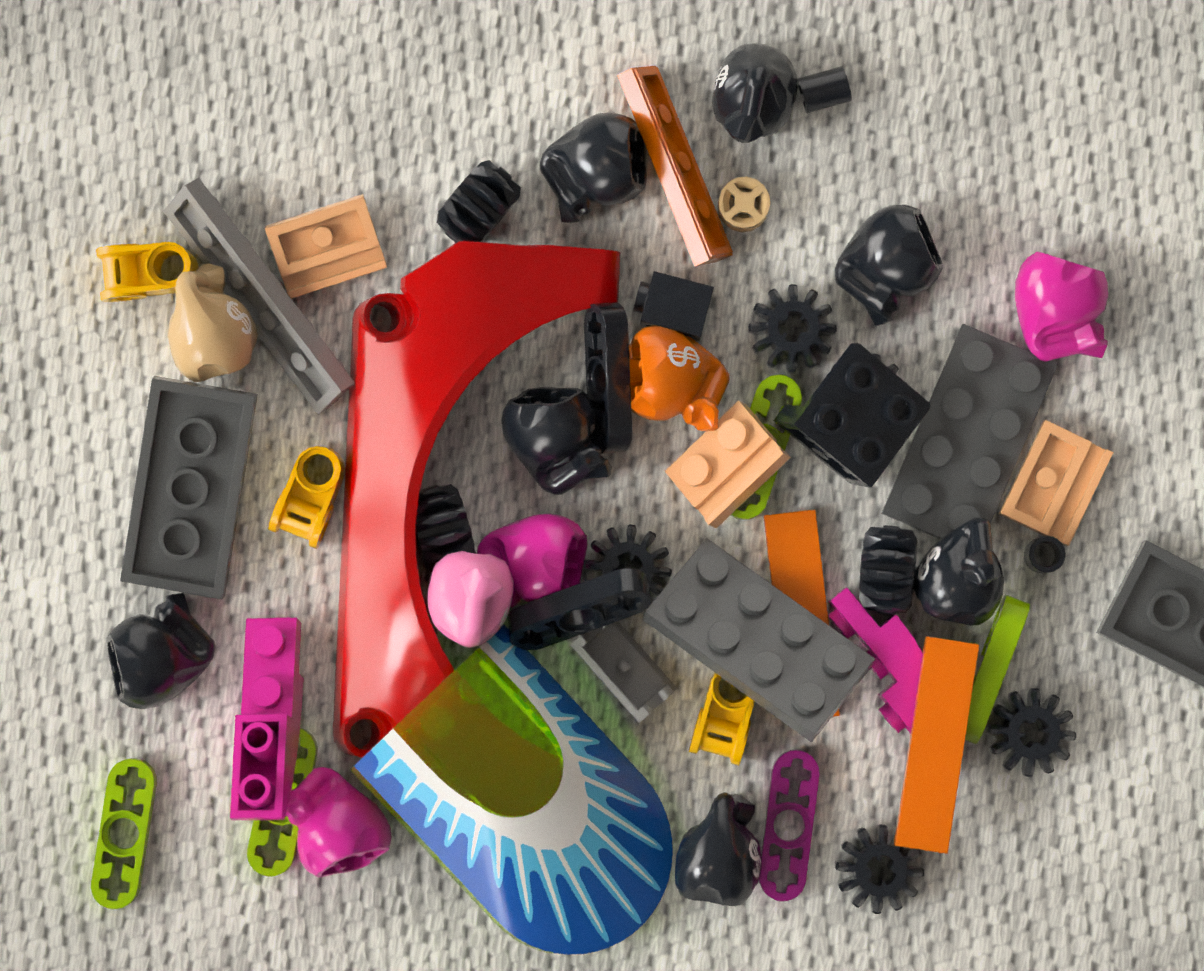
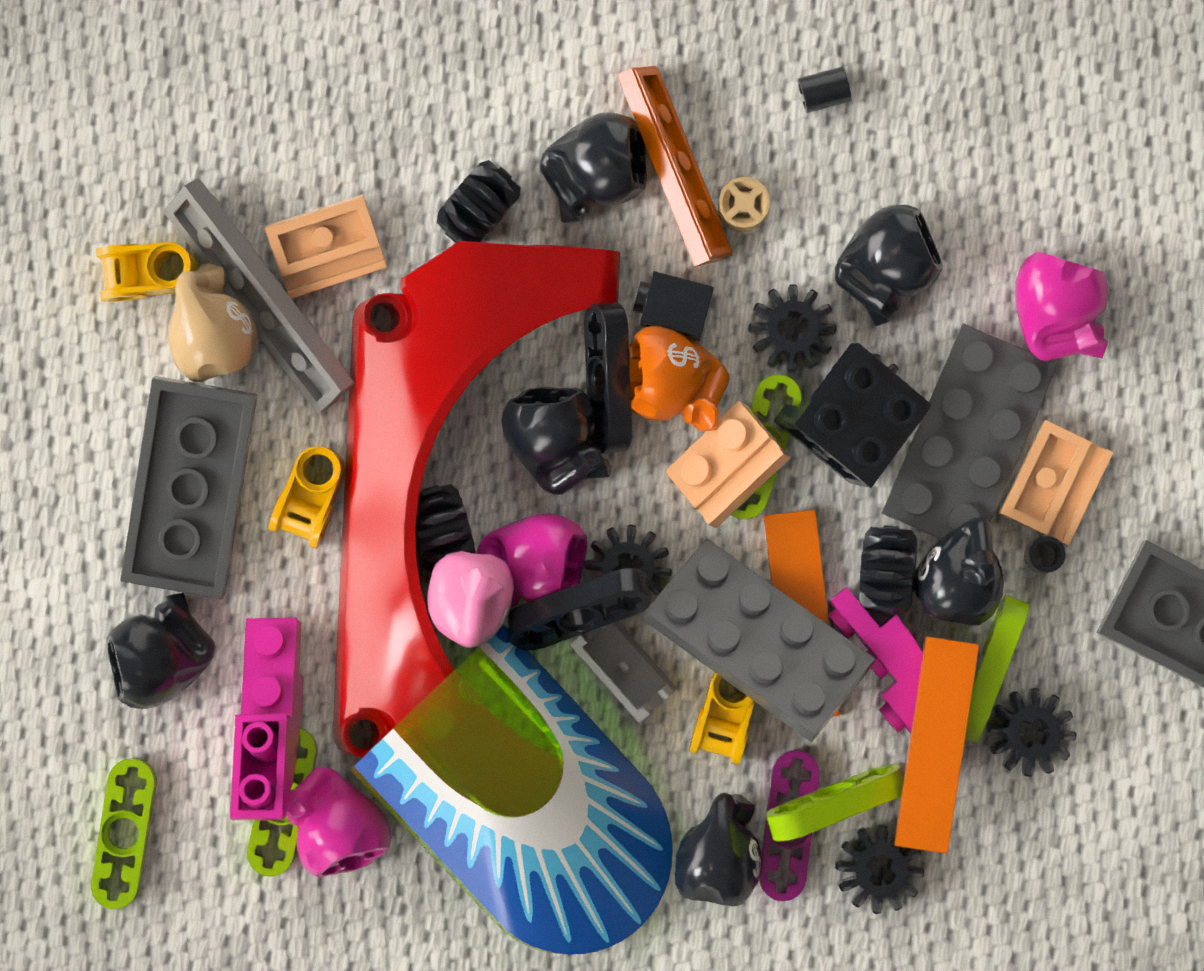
(754, 92): black piece -> none
(835, 802): none -> lime beam

